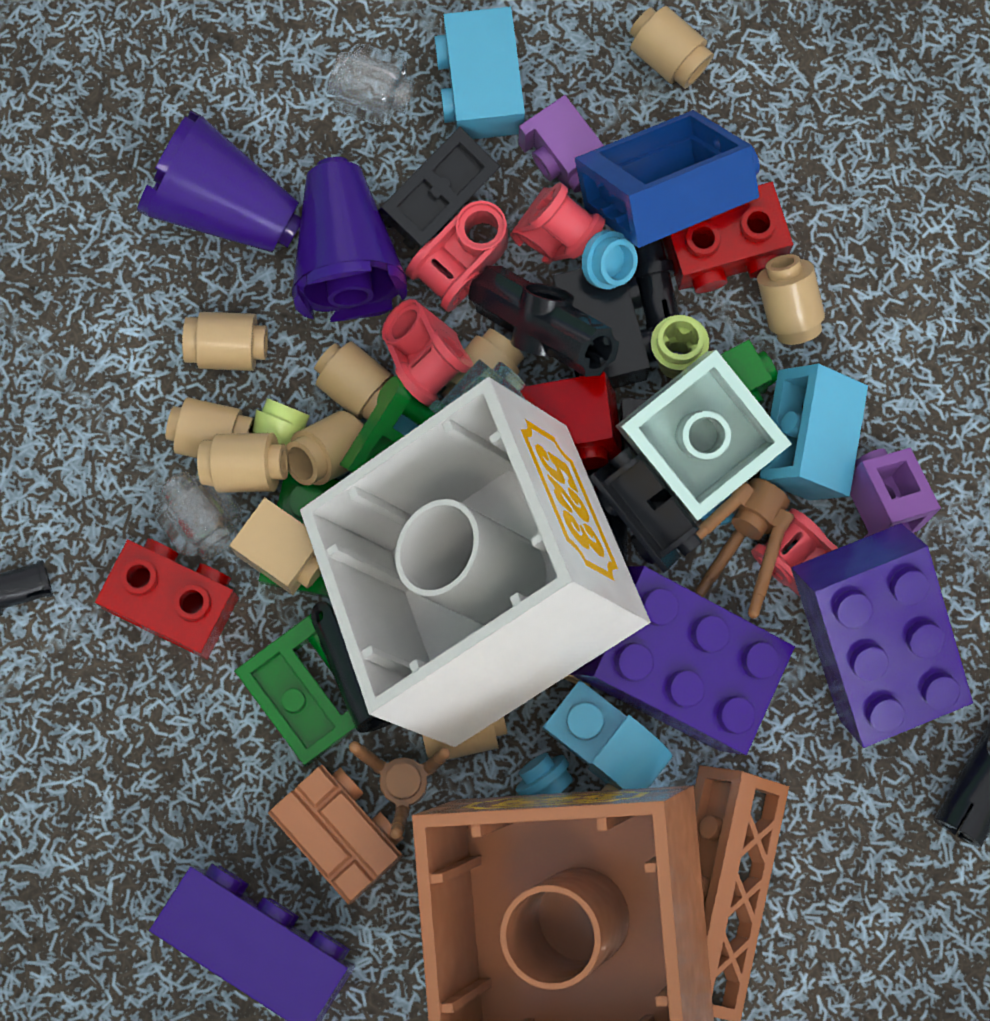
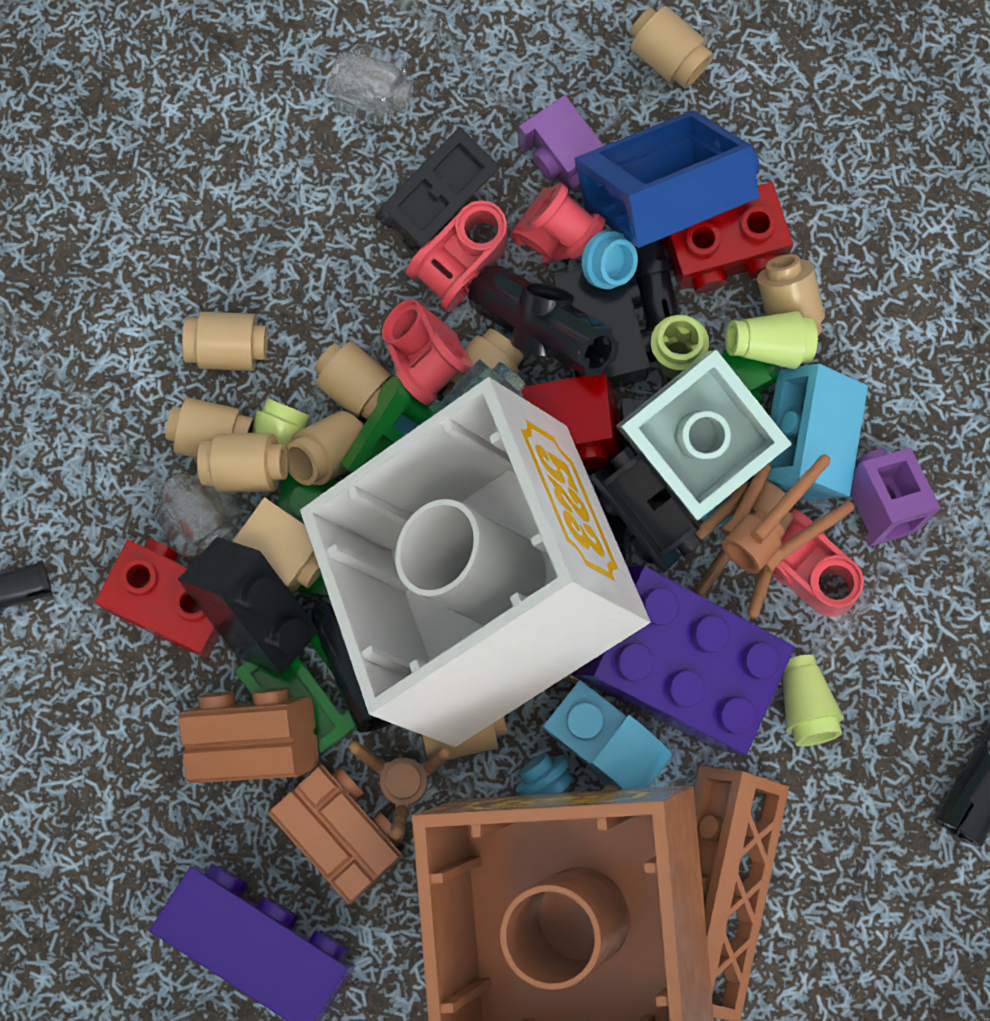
(218, 190): dark purple cone -> none
(248, 605): none -> black brick
(248, 738): none -> nougat brick
(344, 247): dark purple cone -> none
(482, 72): medium azure brick -> none
(756, 539): none -> nougat plant
(774, 339): none -> yellowish green cone
(809, 703): none -> yellowish green cone
(883, 634): dark purple brick -> none

